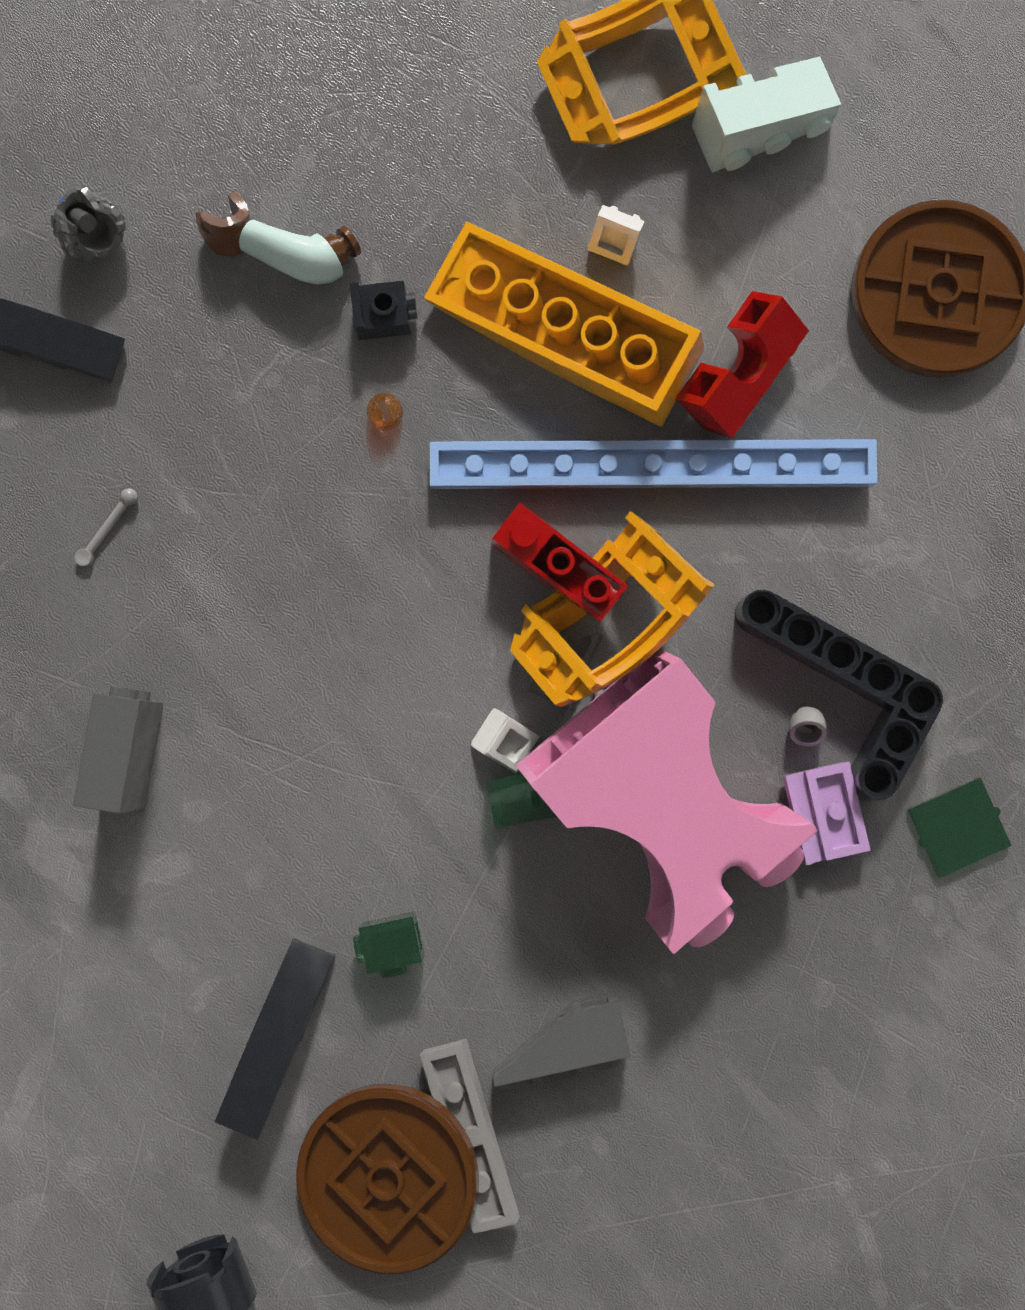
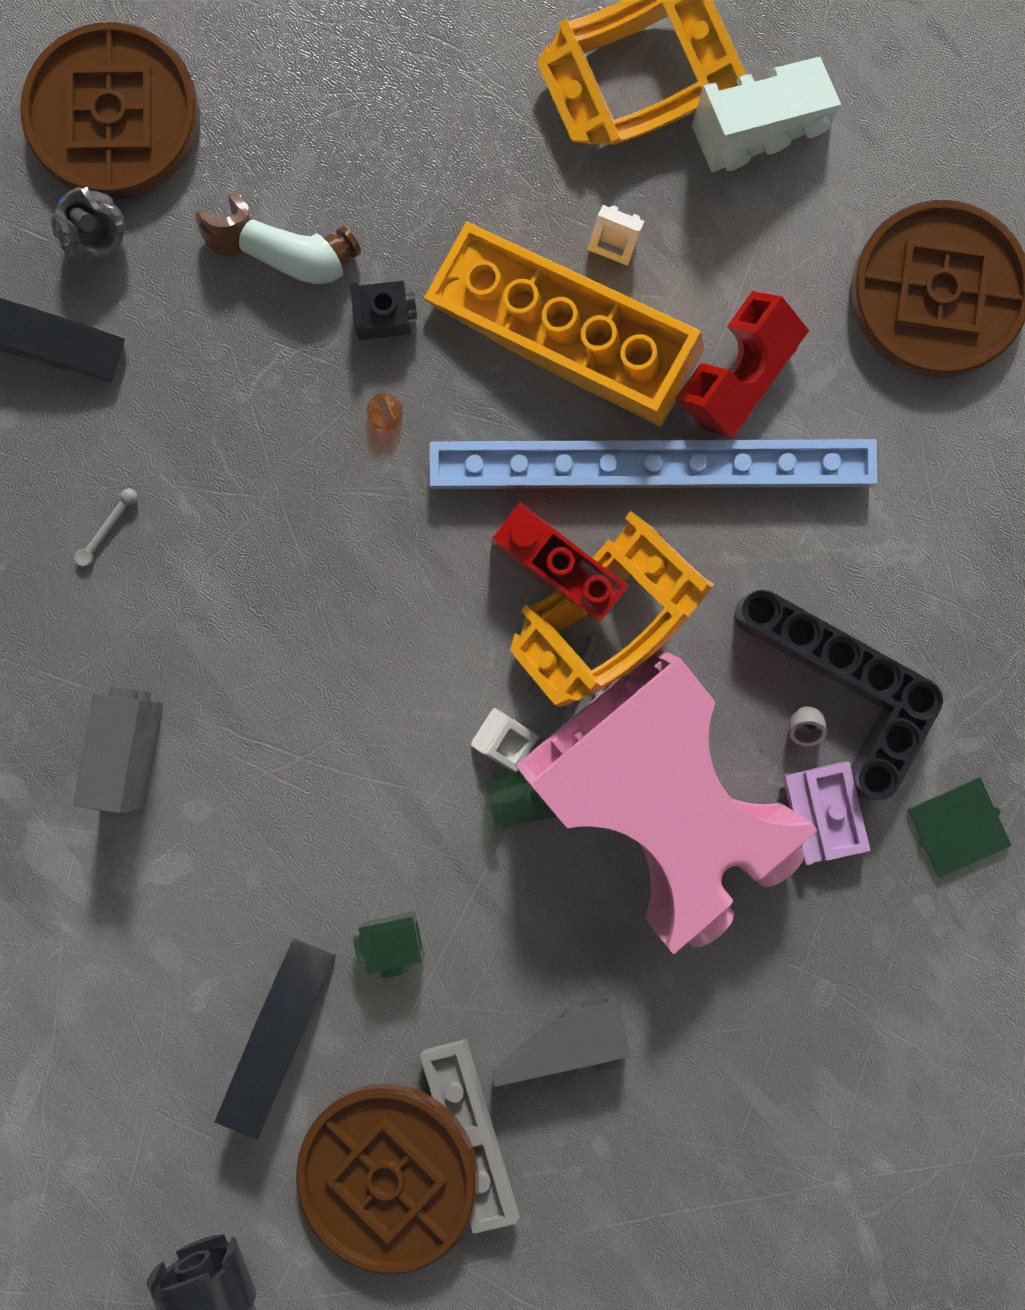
(110, 109): none -> reddish brown plate

